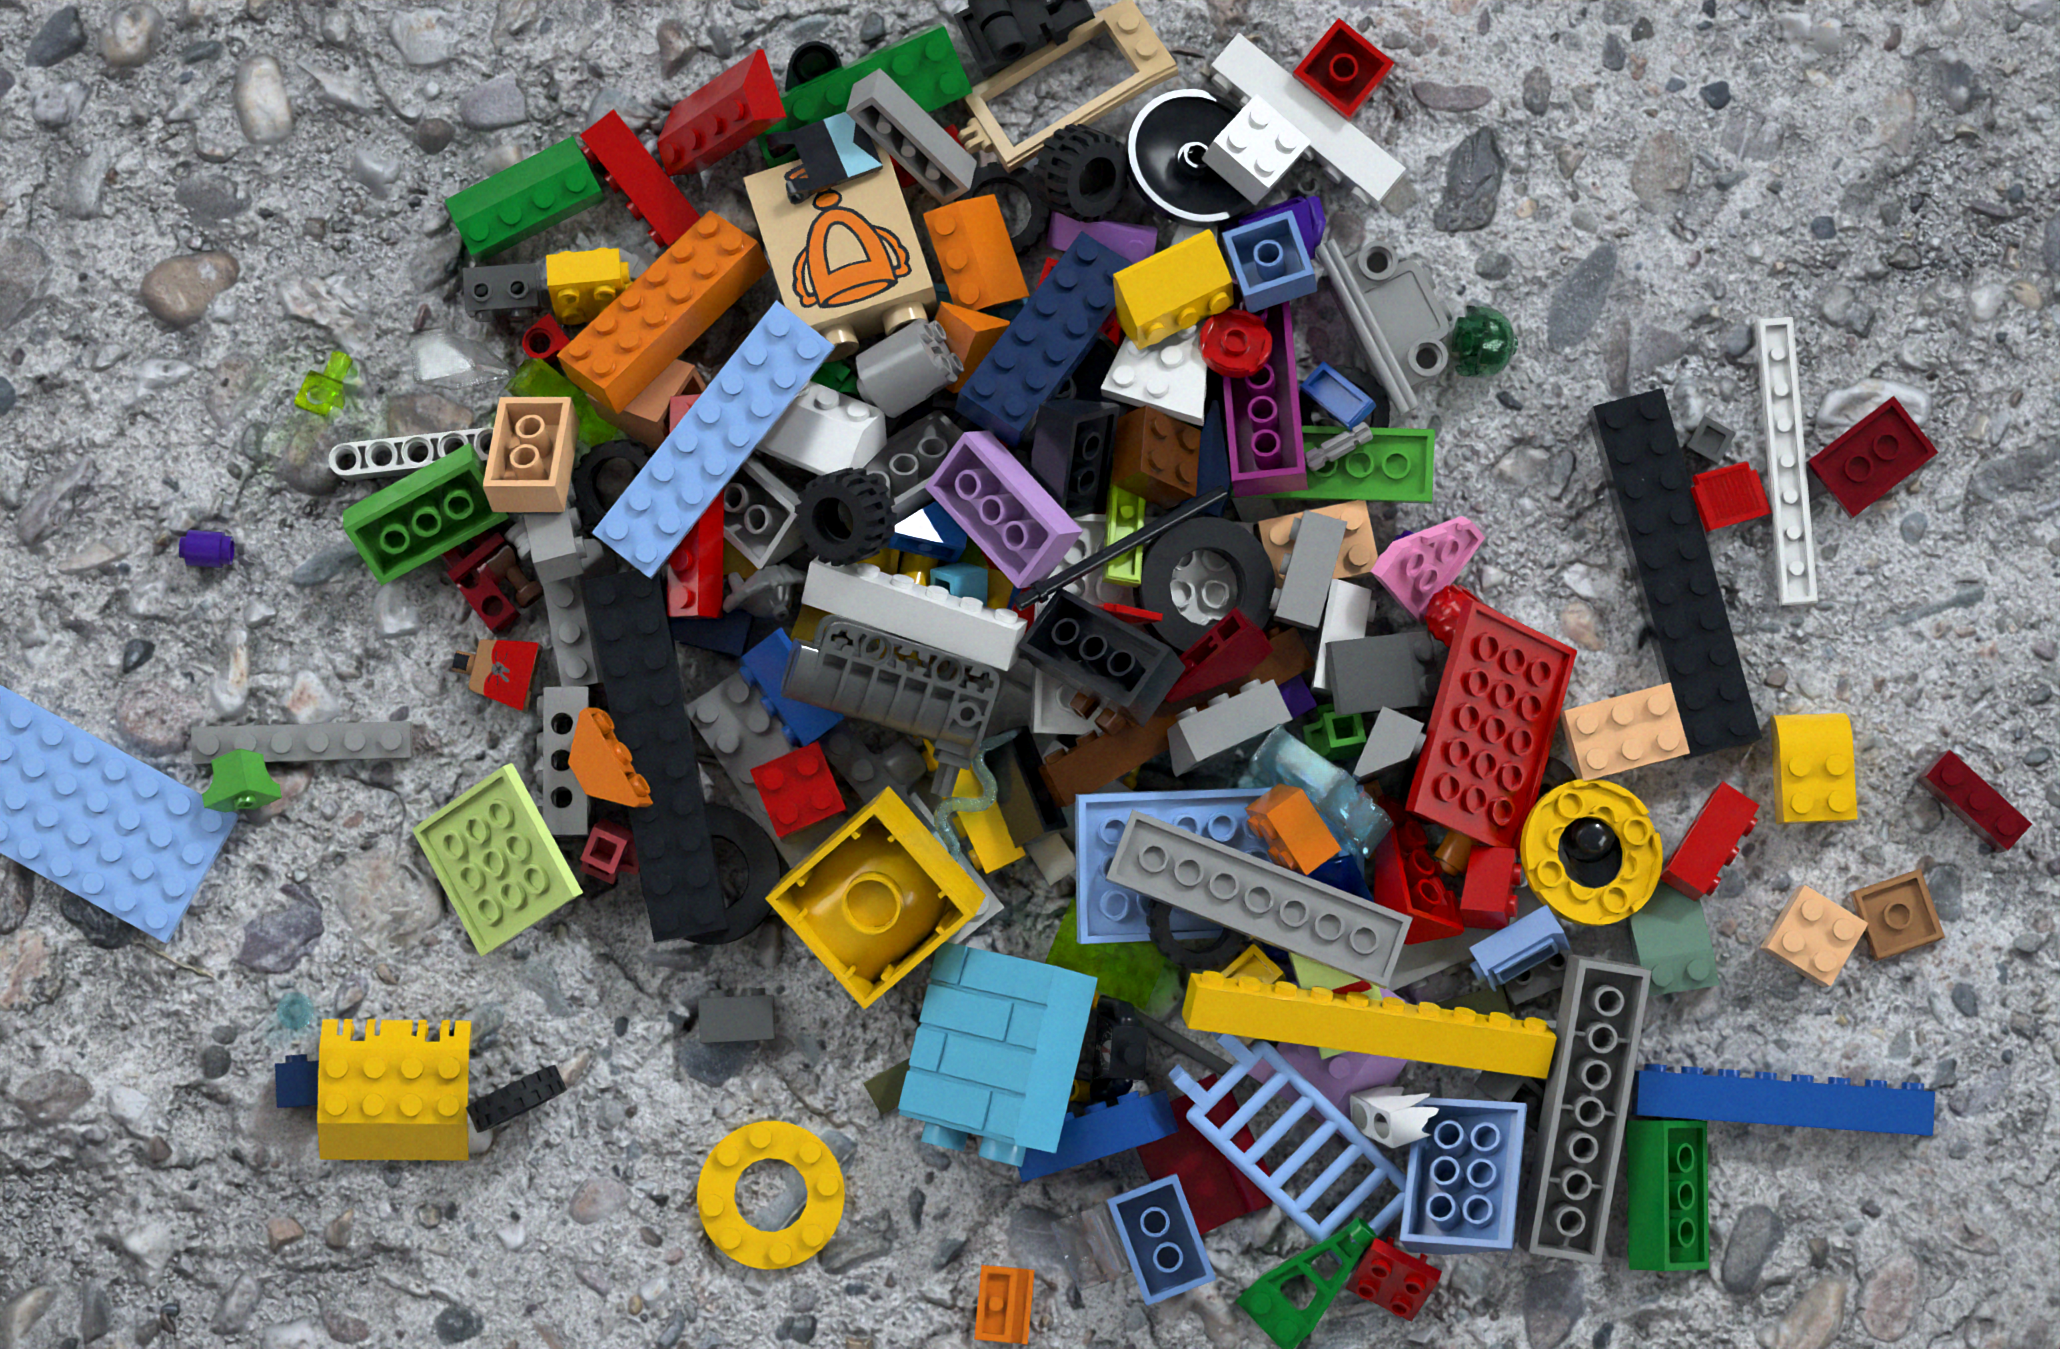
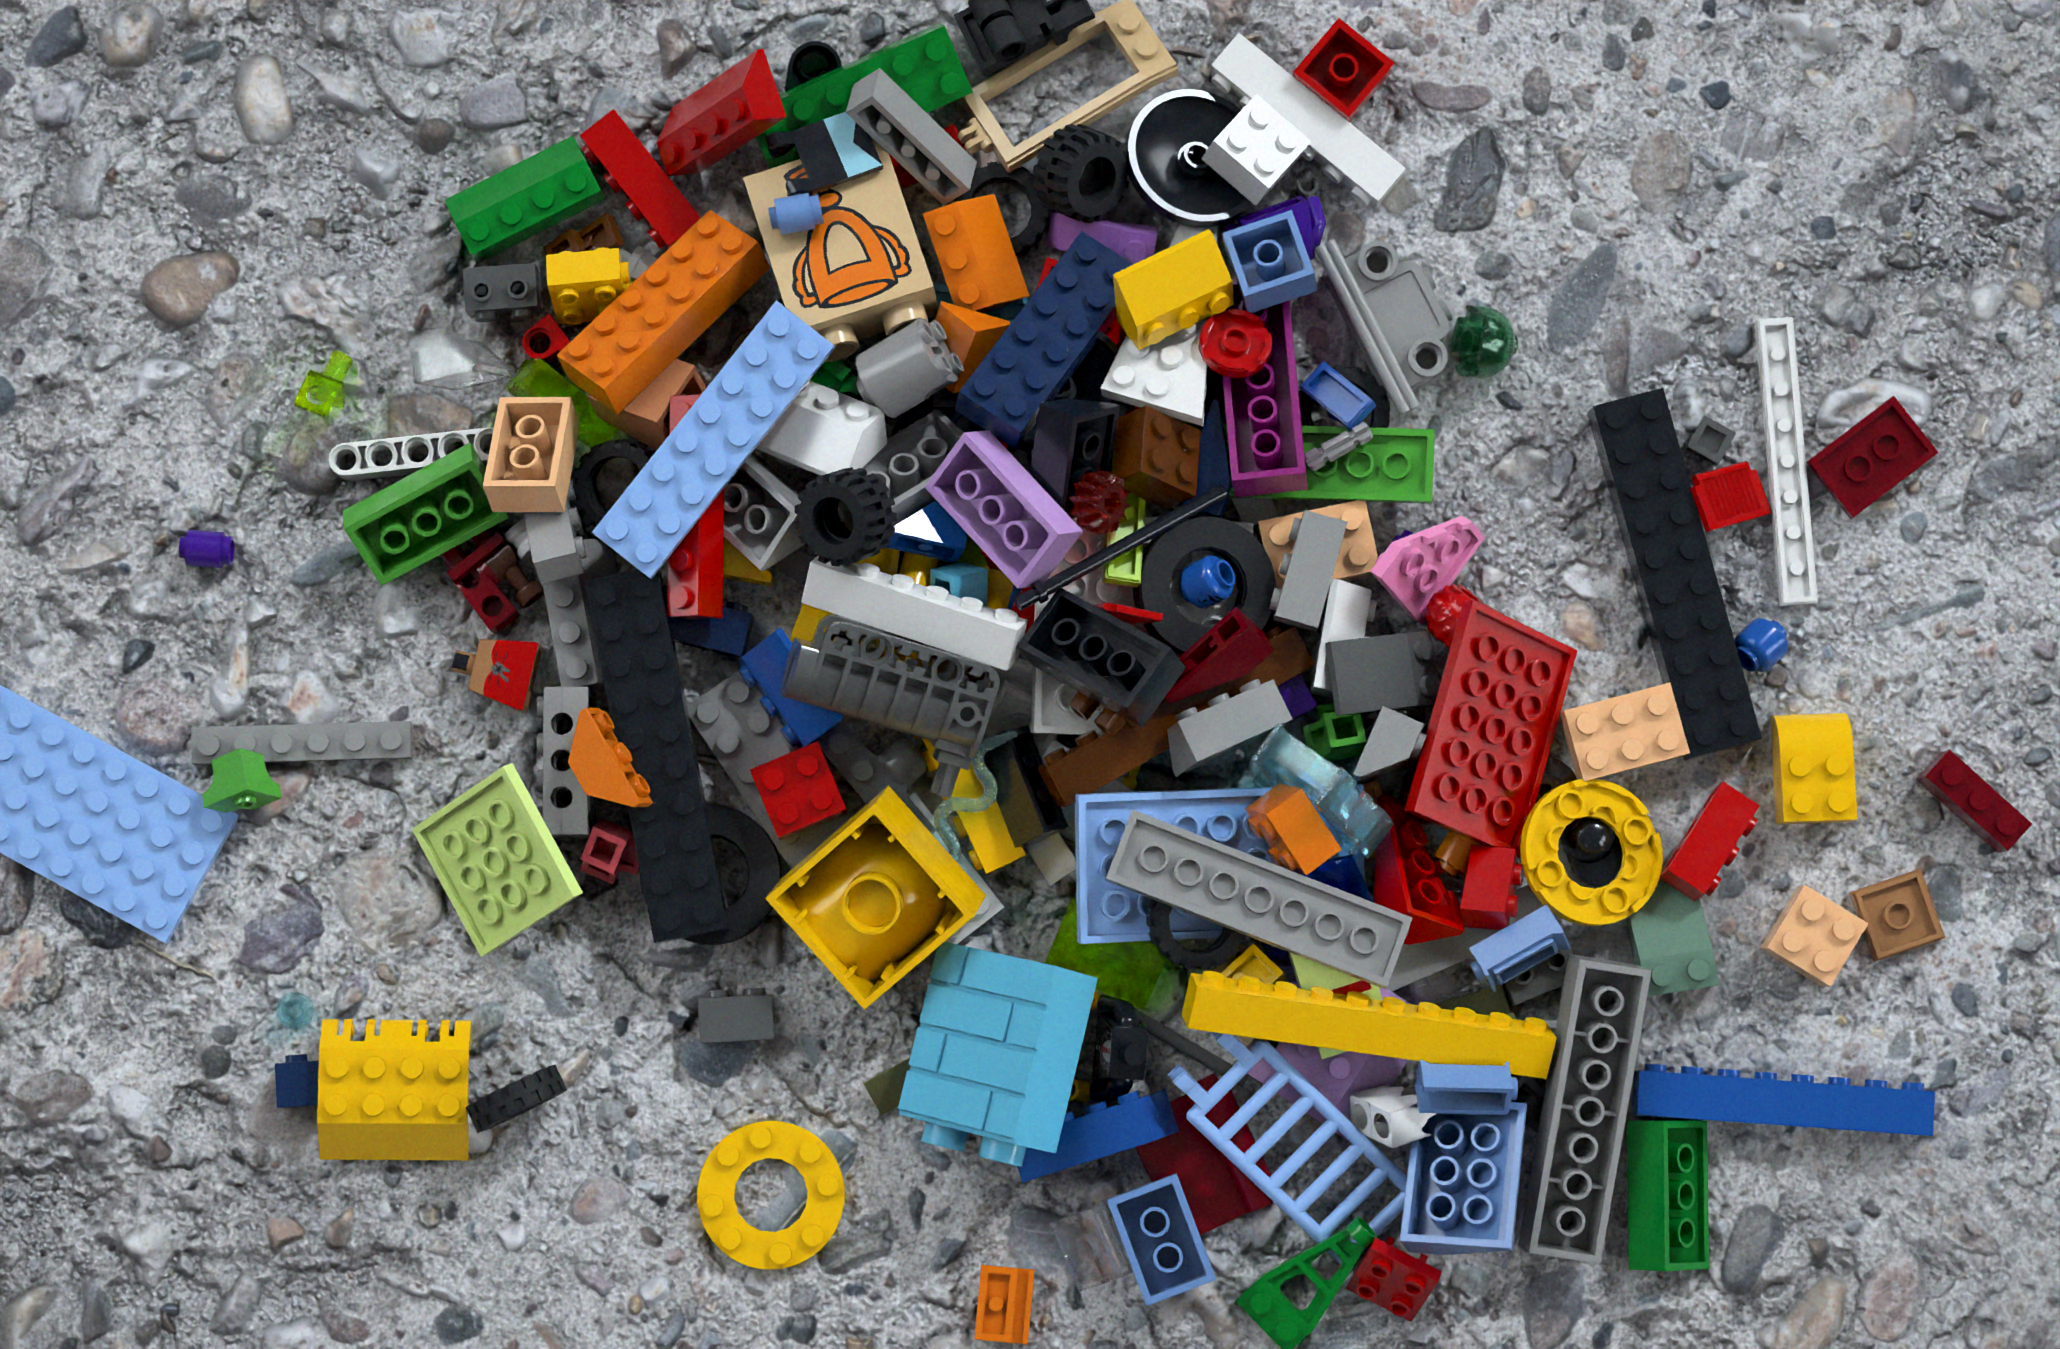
(598, 234): none -> reddish brown slope
(767, 592): dark grey piece -> none
(796, 213): none -> medium blue brick
(1100, 502): none -> clear red gear
(1207, 582): none -> blue head
(1465, 1088): none -> medium blue window
(1761, 645): none -> blue head

